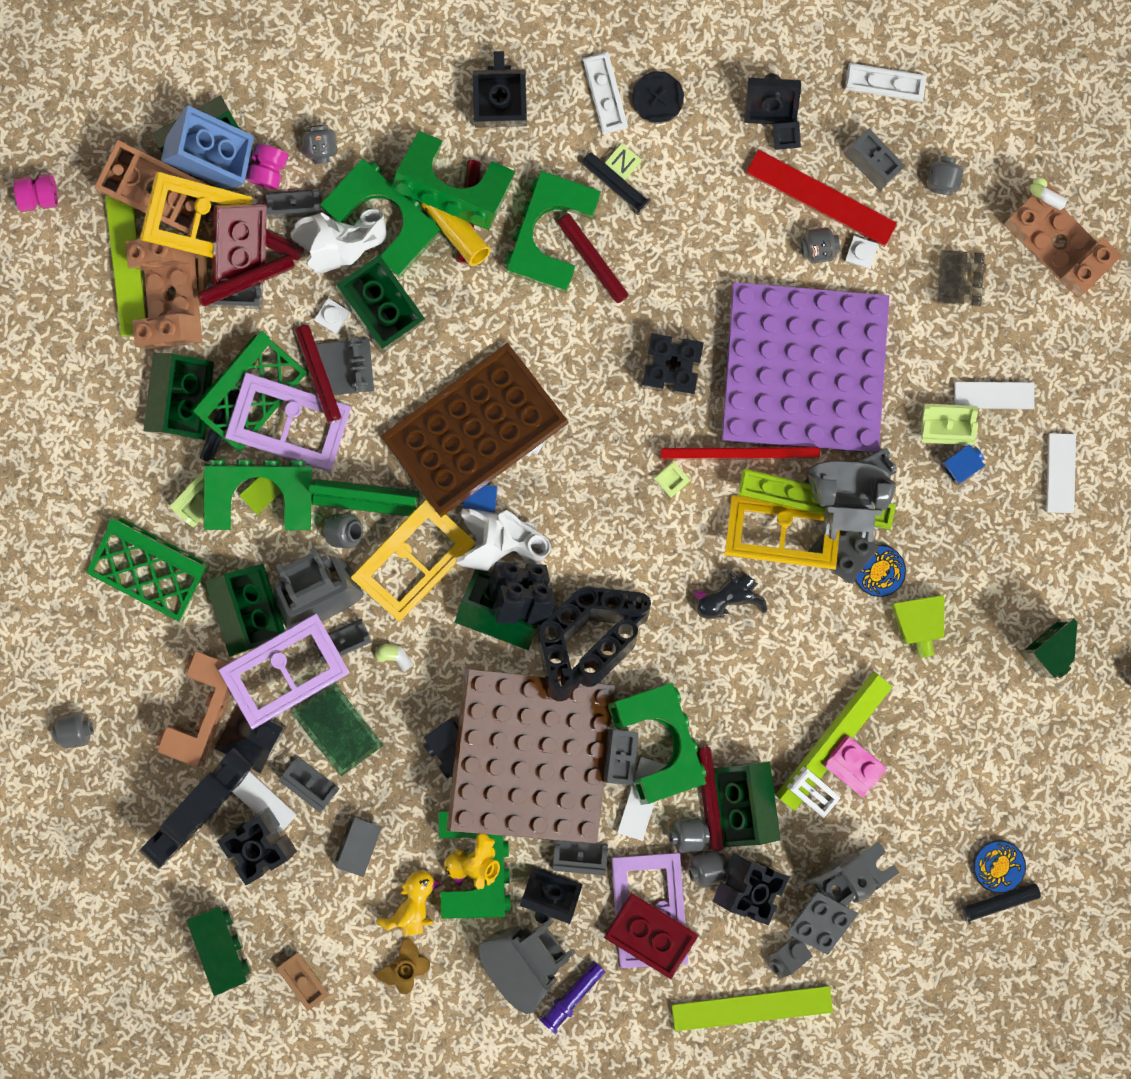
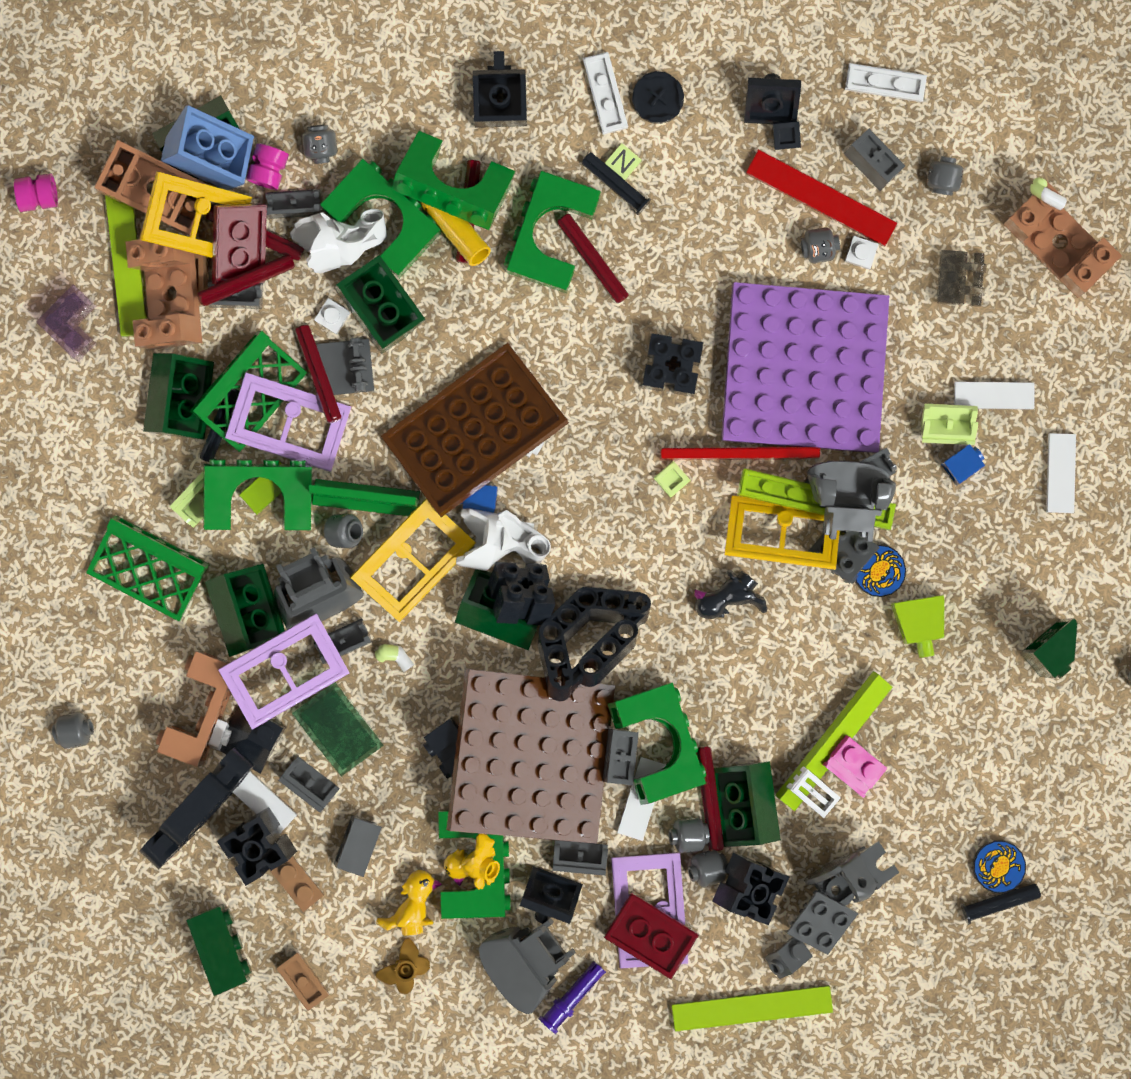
(63, 322): none -> clear purple brick
(220, 735): none -> white plate
(297, 883): none -> medium nougat plate

